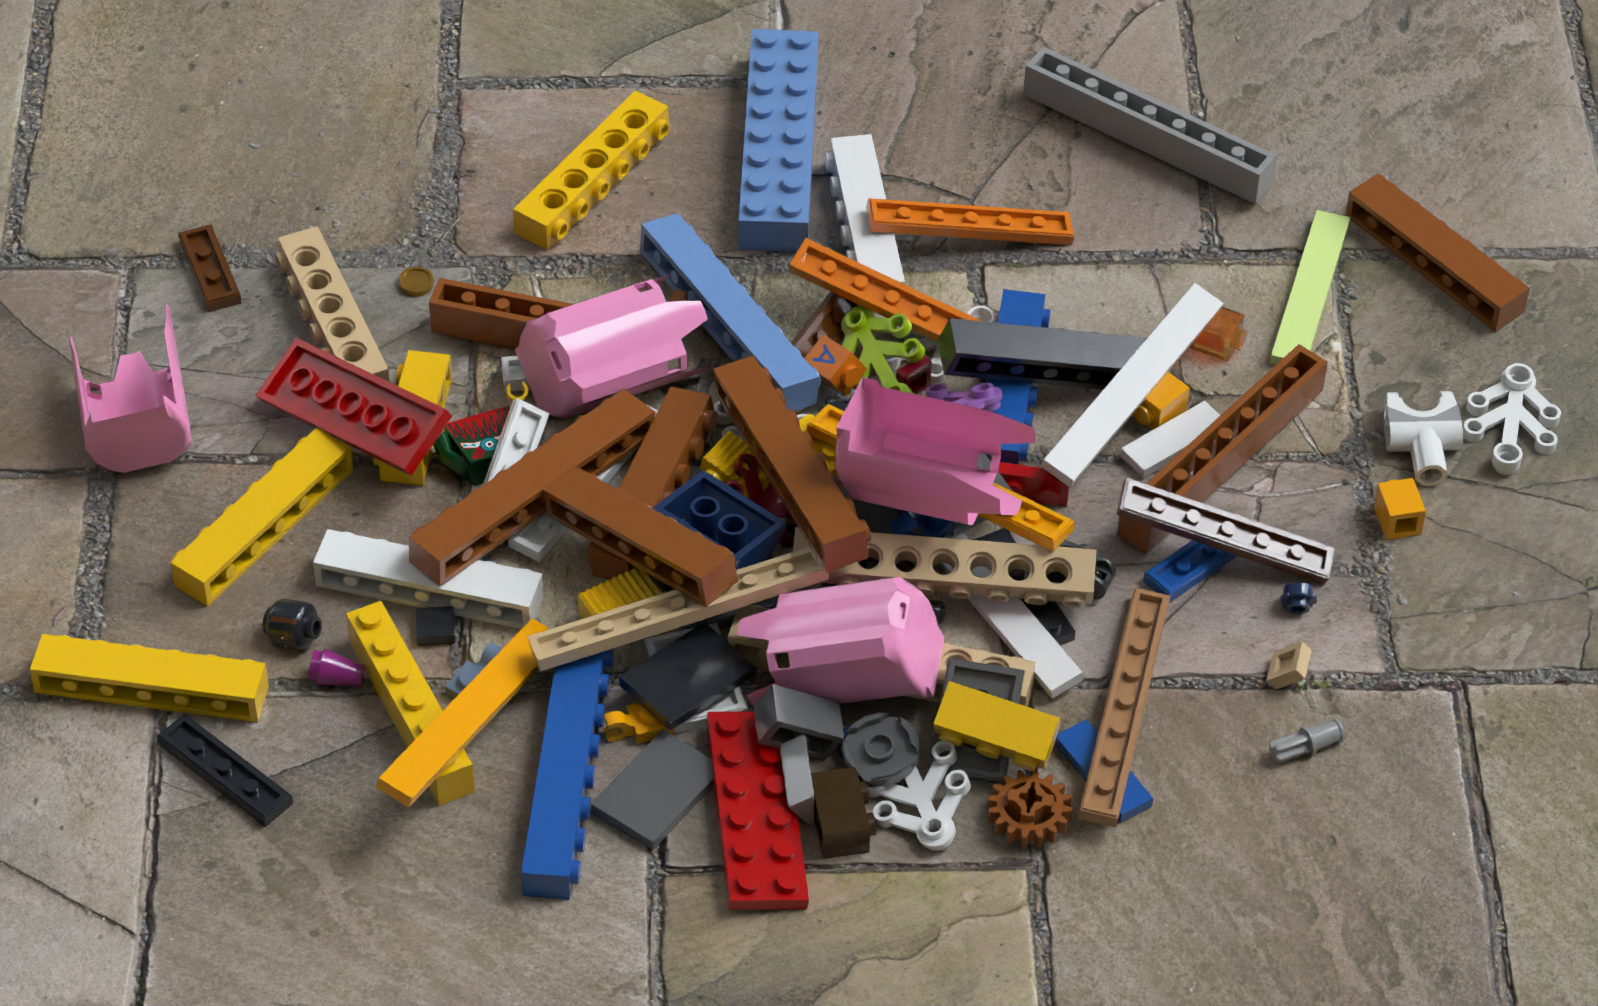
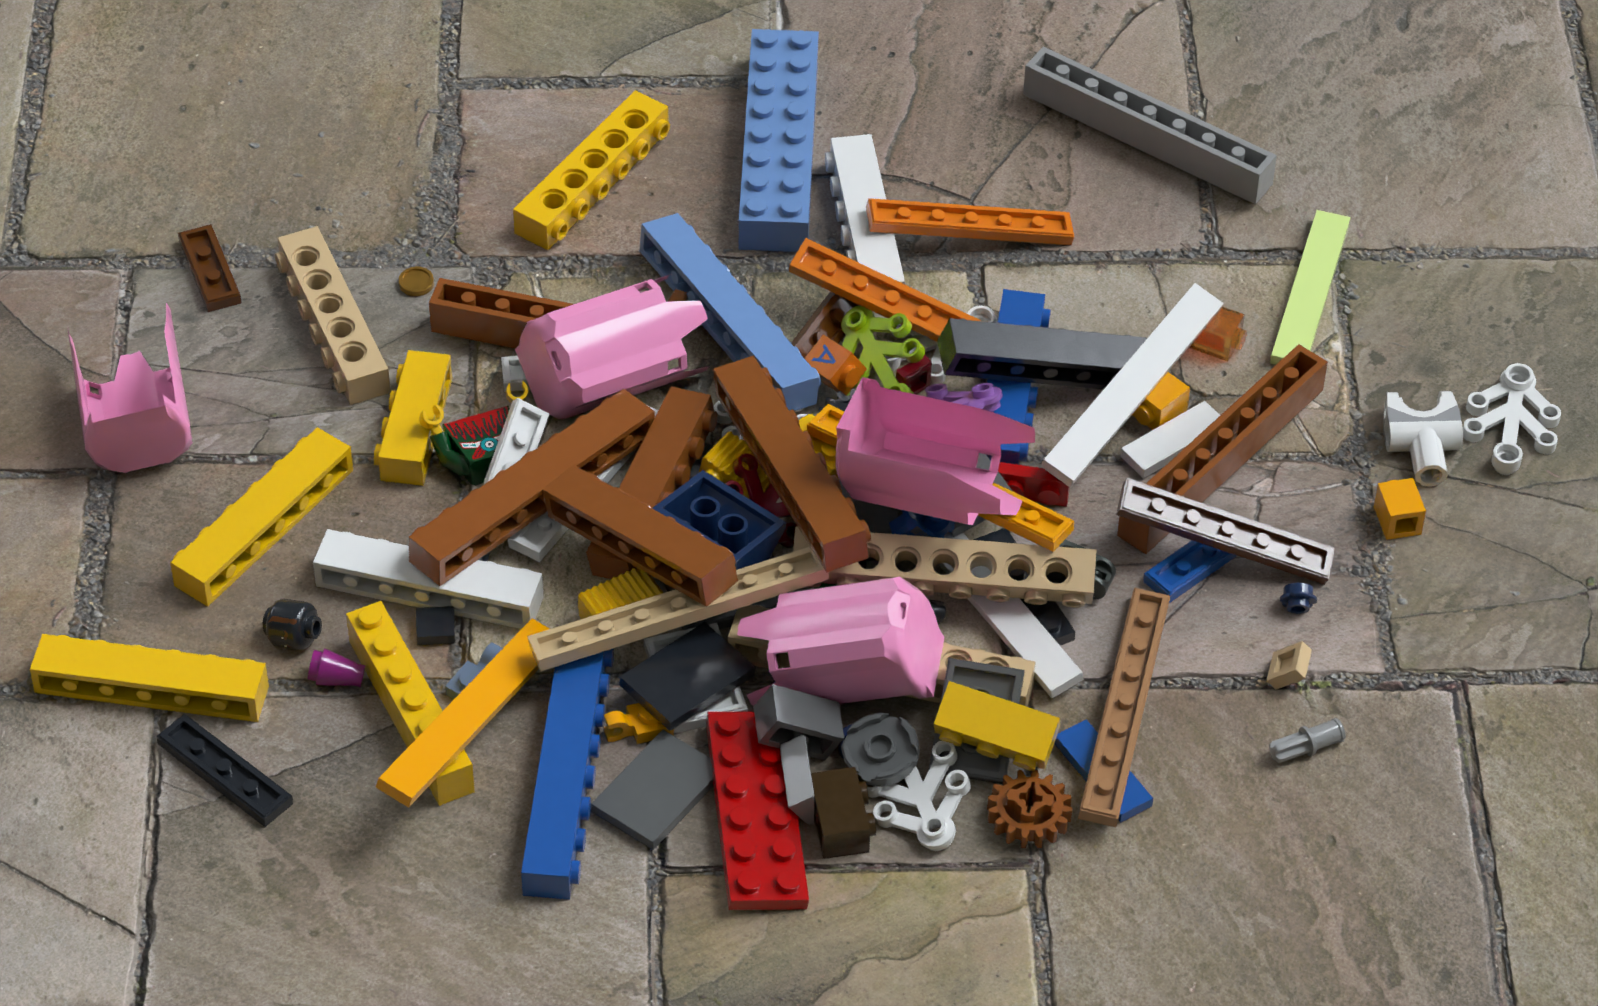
(354, 406): red plate -> none
(1437, 252): dark orange brick -> none

